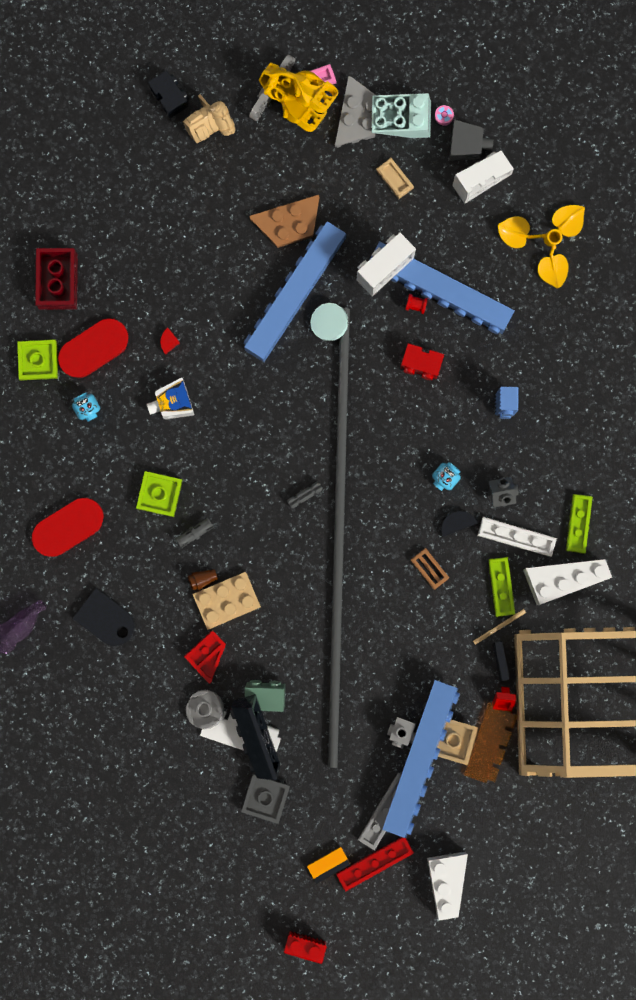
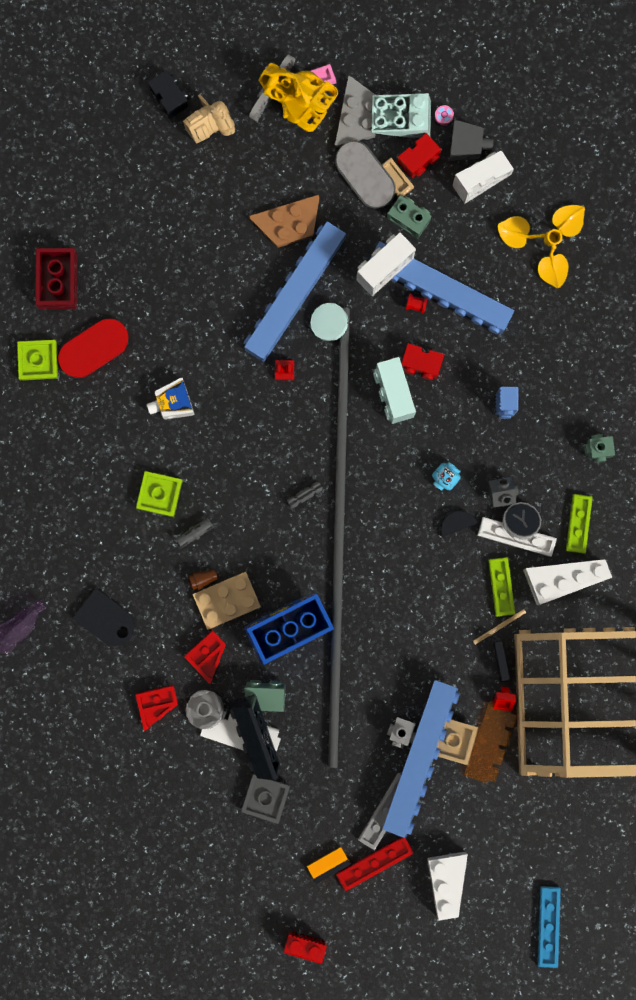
(67, 527): red tile -> none
(86, 406): medium azure head -> none
(155, 704): none -> red wing
(168, 341): red tile -> none
(284, 369): none -> red tile
(288, 628): none -> blue brick
(365, 174): none -> flat silver tile
(394, 390): none -> light aqua brick
(409, 216): none -> sand green brick
(424, 153): none -> red brick
(424, 574): medium nougat tile -> none
(521, 521): none -> black tile
(549, 926): none -> dark azure tile
(606, 448): none -> sand green brick

